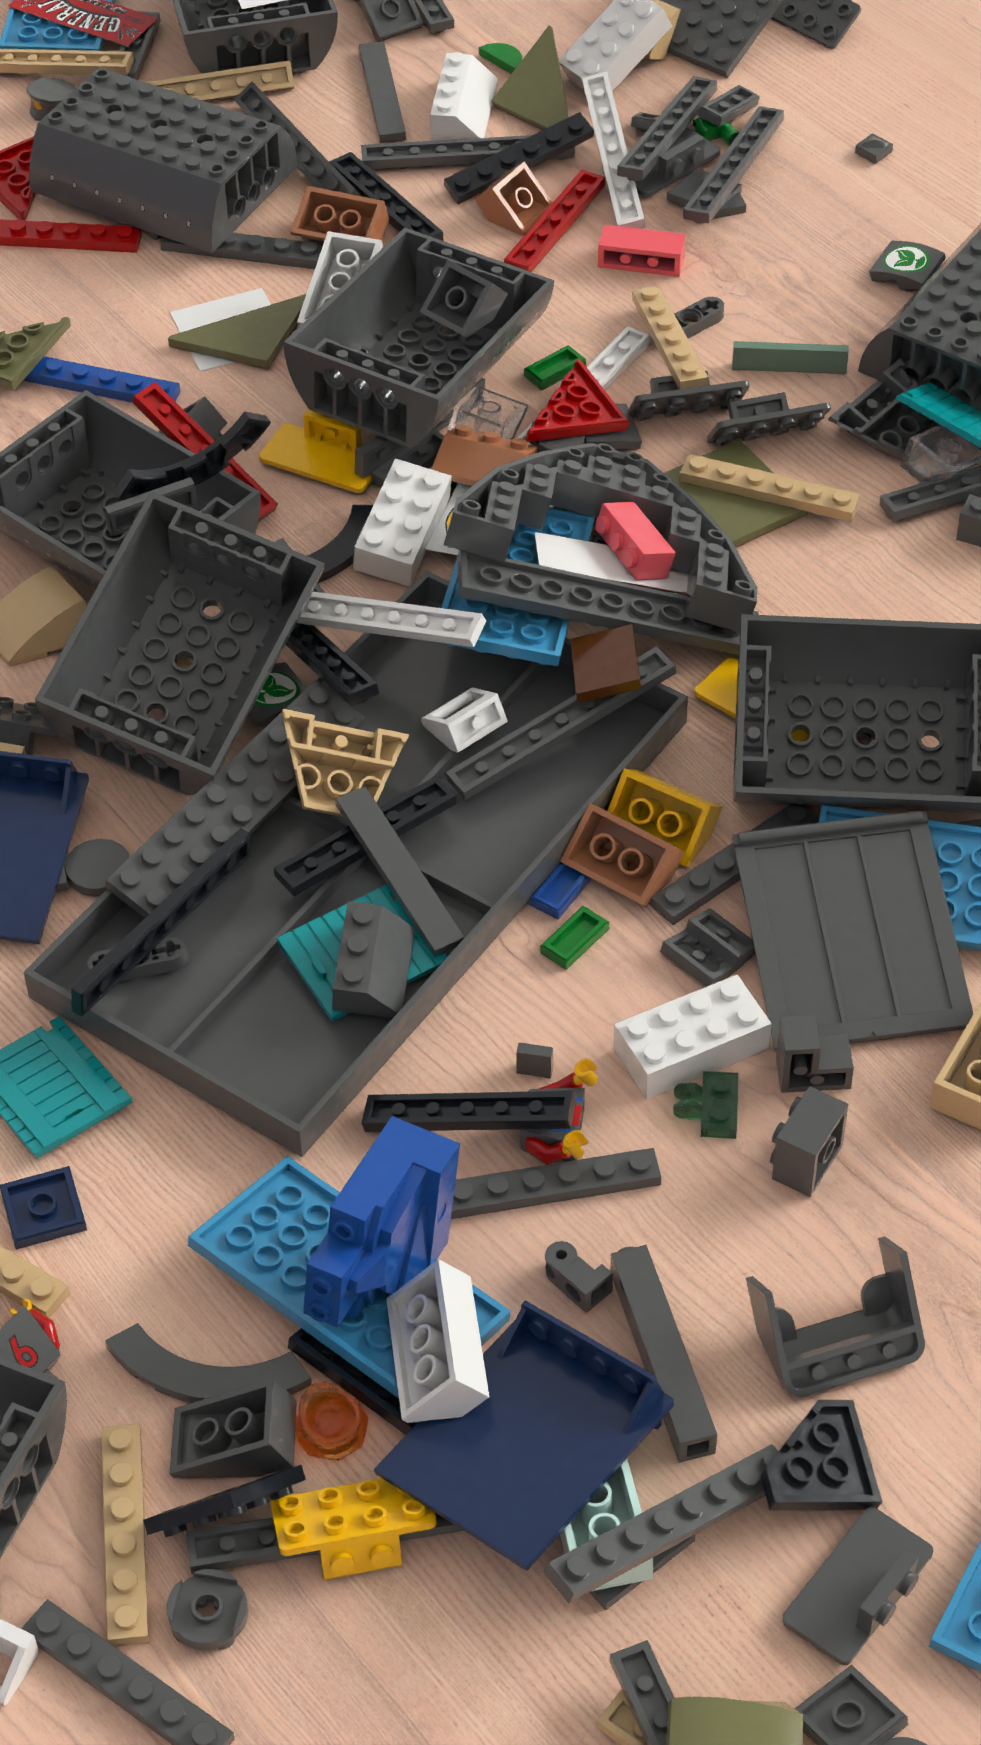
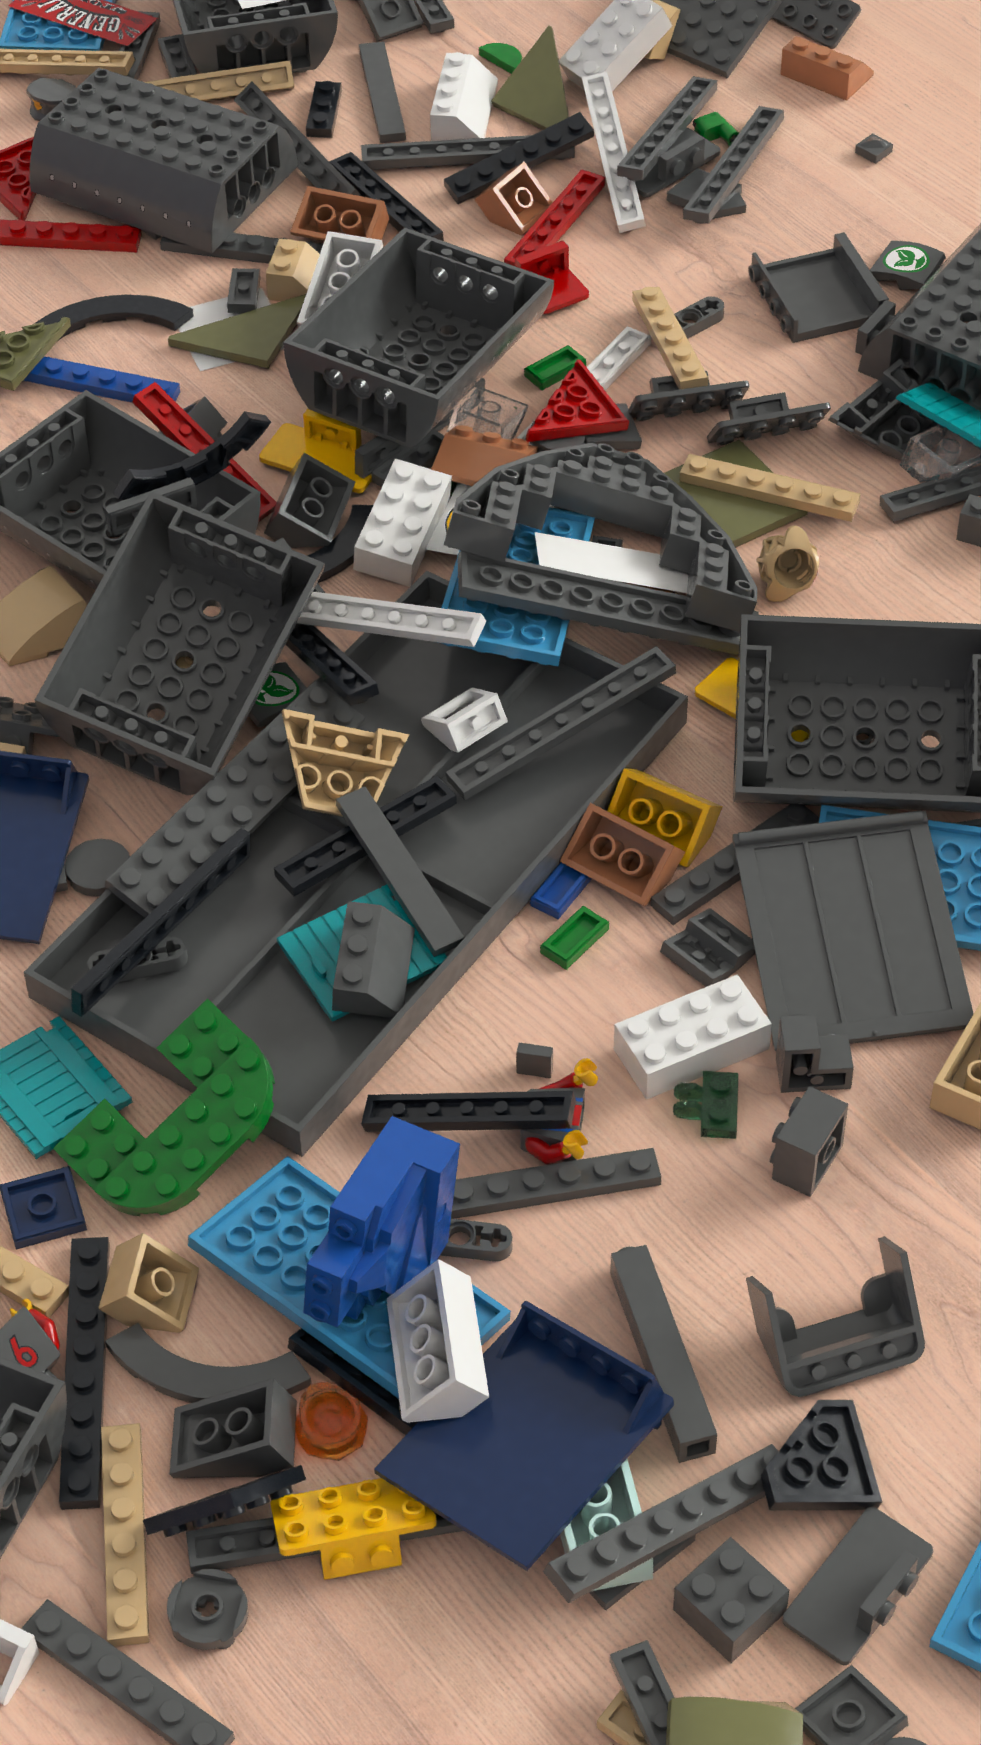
(84, 1375): none -> black plate
(118, 307): none -> black tile
(149, 1285): none -> tan slope
(176, 56): none -> dark grey plate
(193, 1141): none -> green plate
(243, 290): none -> dark grey plate
(290, 269): none -> tan slope
(310, 504): none -> dark grey slope
(323, 109): none -> black plate
(463, 300): dark grey slope -> none
(488, 1233): none -> dark grey beam
(554, 264): none -> red bracket
(576, 1277): dark grey leg -> none
(605, 663): reddish brown tile -> none
(635, 540): coral brick -> none
(641, 250): coral brick -> none
(643, 121): dark grey tile -> none
(728, 105): dark grey tile -> none
(730, 1599): none -> dark grey brick
(787, 564): none -> tan piece
(790, 357): sand green tile -> none
(819, 290): none -> dark grey panel
(823, 68): none -> nougat slope
(874, 325): none -> dark grey plate

